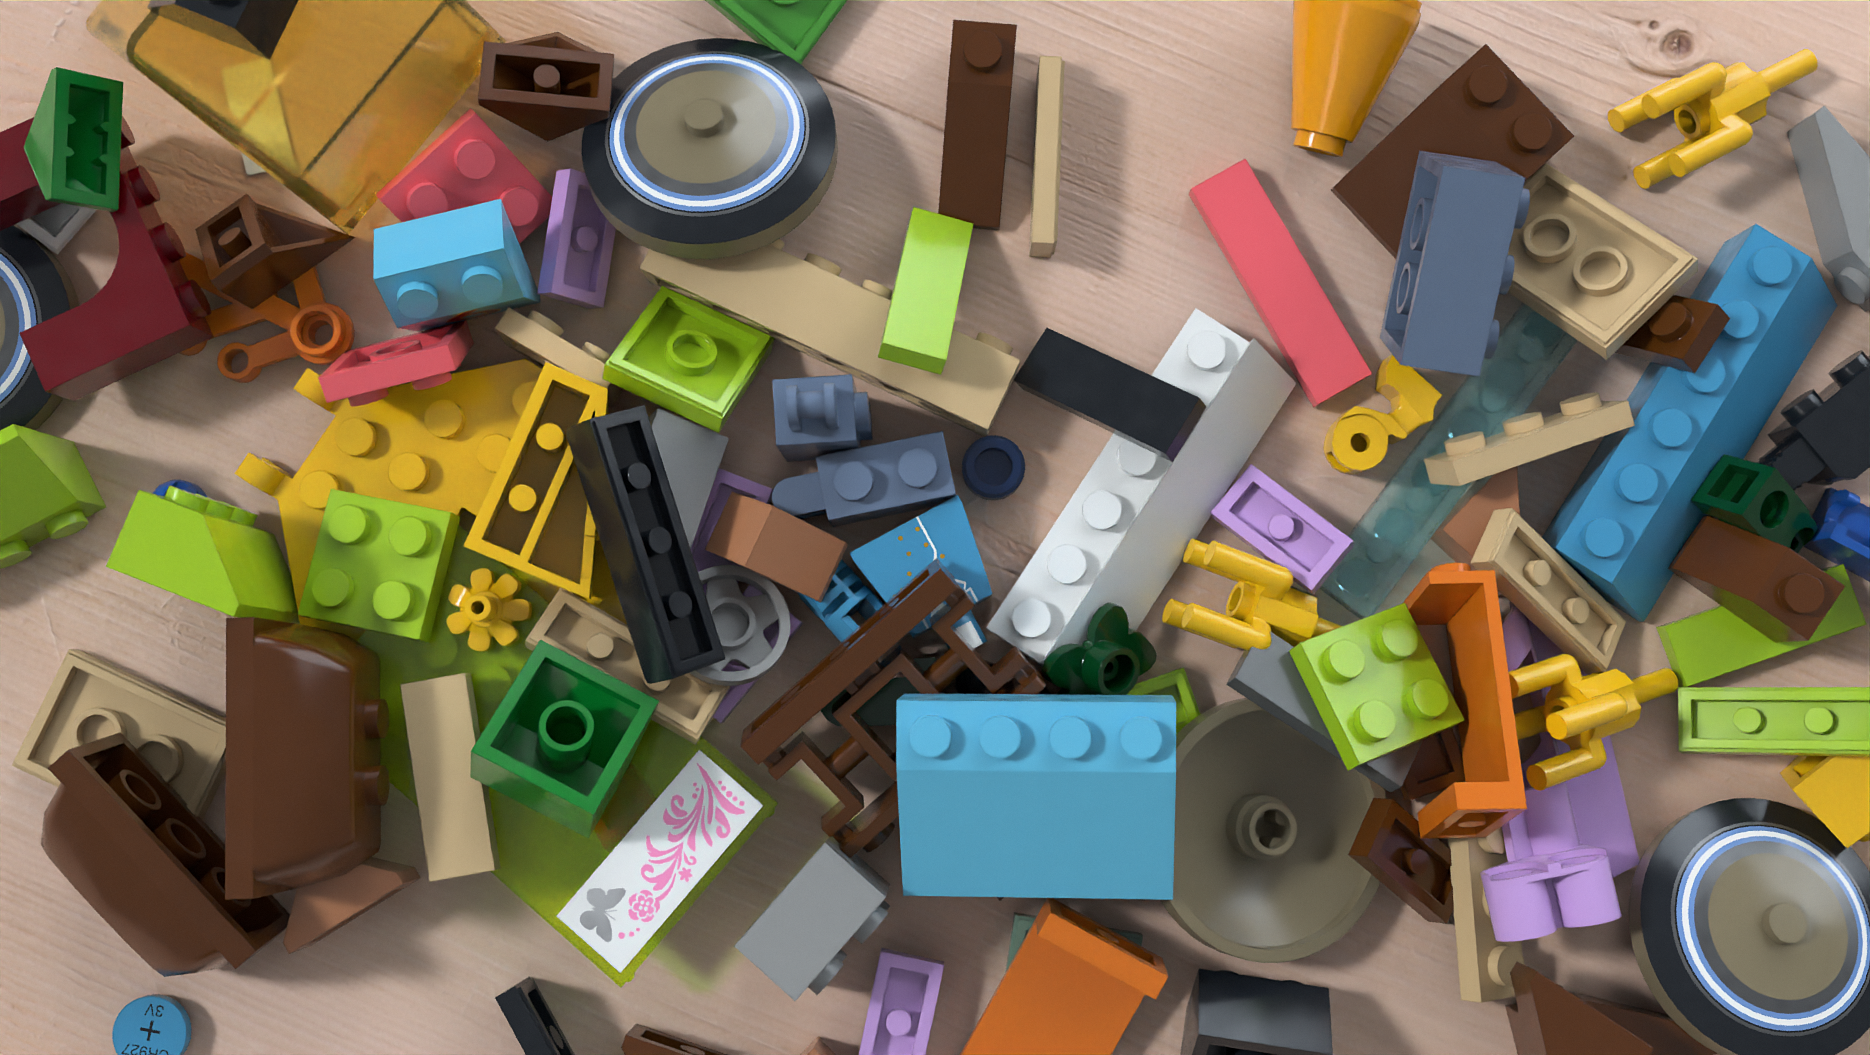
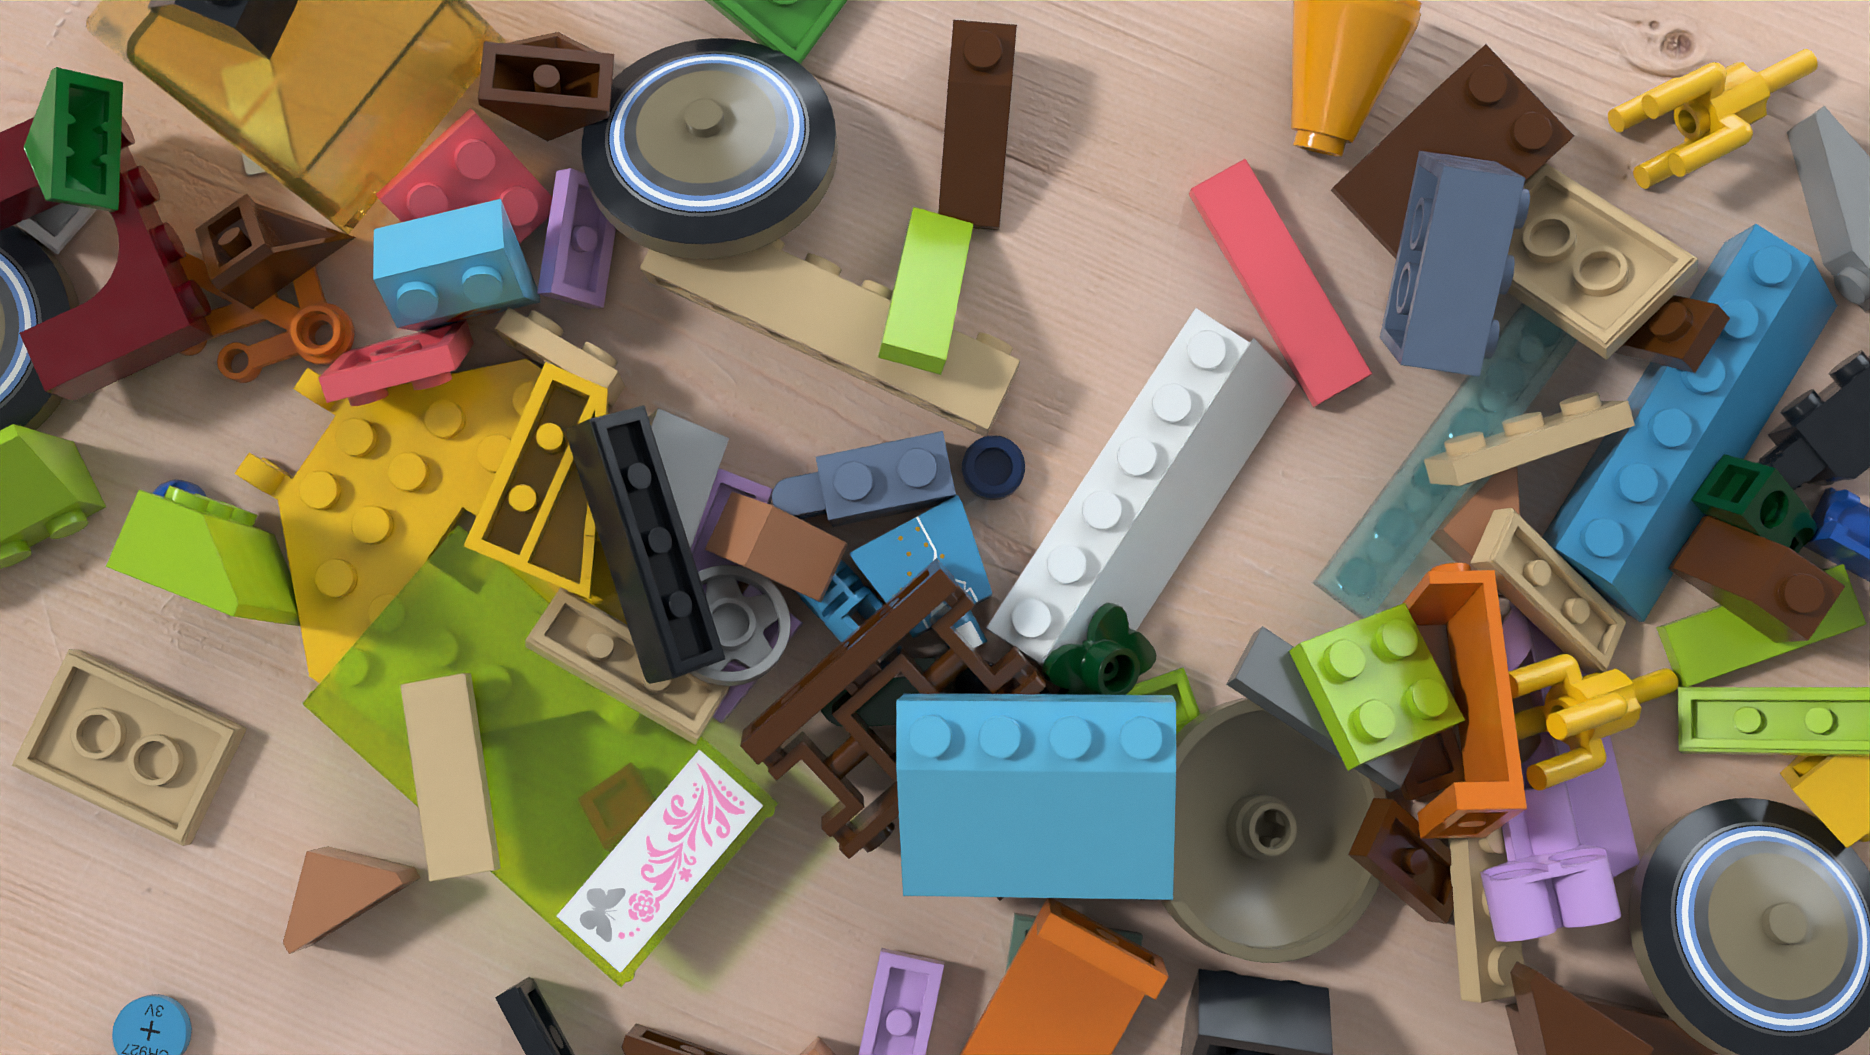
(150, 863): reddish brown windscreen -> none
(300, 756): reddish brown windscreen -> none
(379, 565): lime plate -> none
(498, 612): yellow plant -> none
(562, 738): green slope -> none
(688, 359): lime tile -> none
(813, 917): light grey brick -> none
(819, 416): sand blue brick -> none
(1046, 156): tan tile -> none
(1110, 394): black tile -> none
(1256, 605): yellow plant -> none
(1282, 529): lavender plate -> none
(1362, 434): yellow leg -> none

